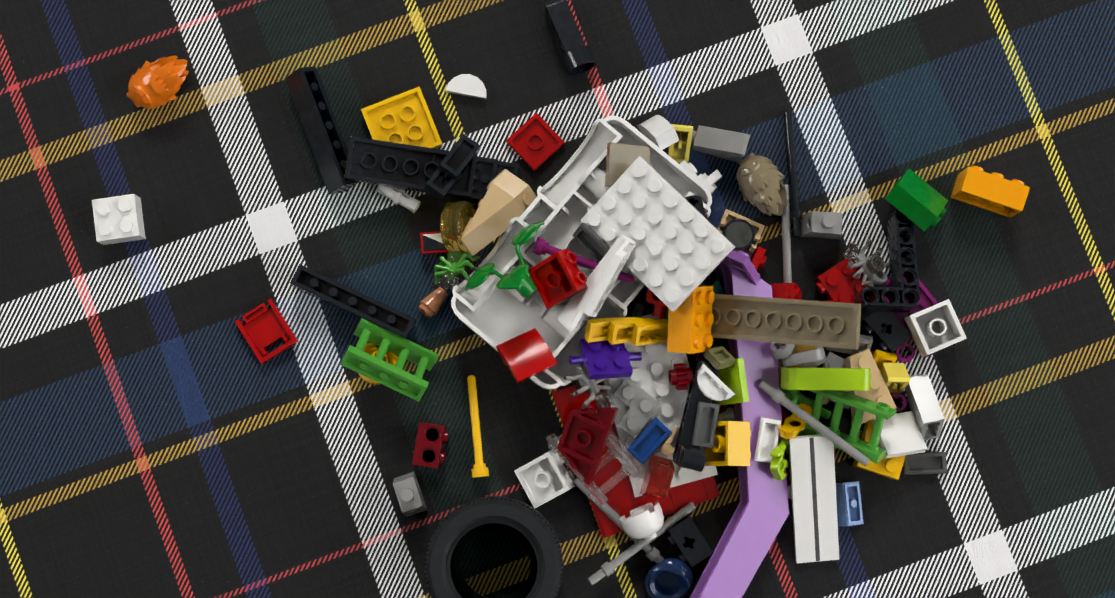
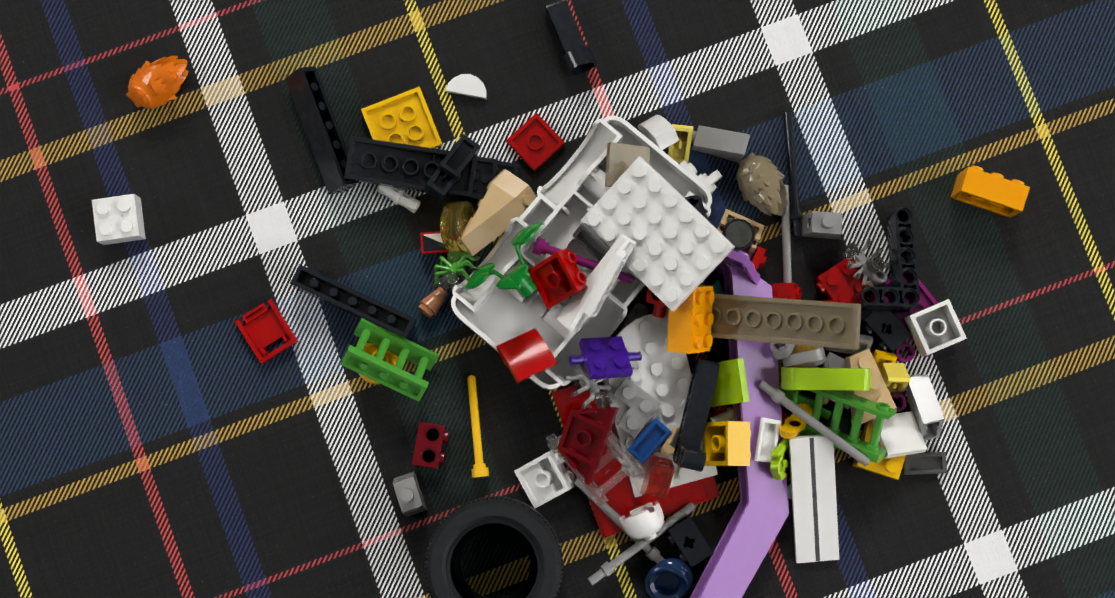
(627, 329): yellow slope -> none
(680, 376): dark red gear -> none
(705, 424): dark grey tile -> none
(711, 385): white tile -> none
(719, 357): olive plate -> none
(849, 504): medium blue slope -> none
(917, 200): green brick -> none

